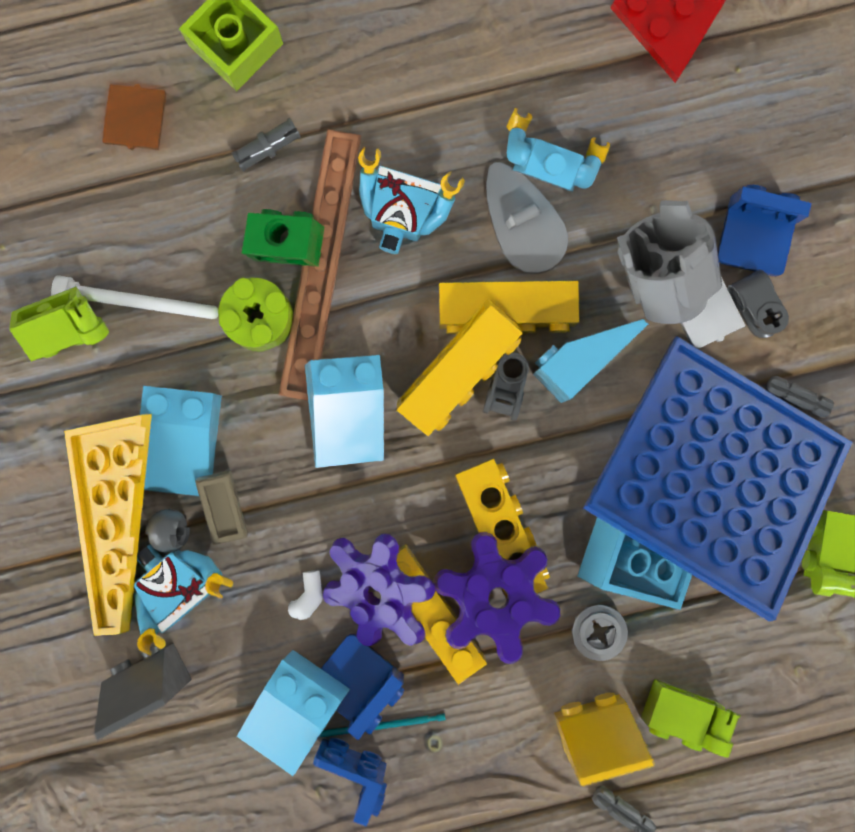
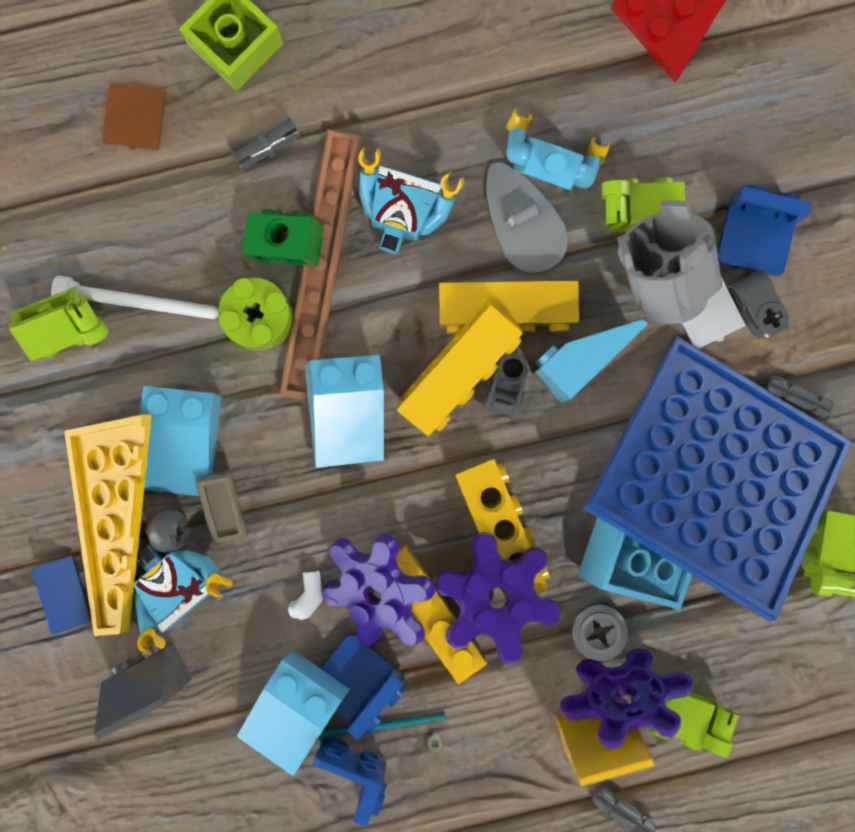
(62, 594): none -> blue slope
(632, 201): none -> lime hinge
(634, 679): none -> dark purple plate

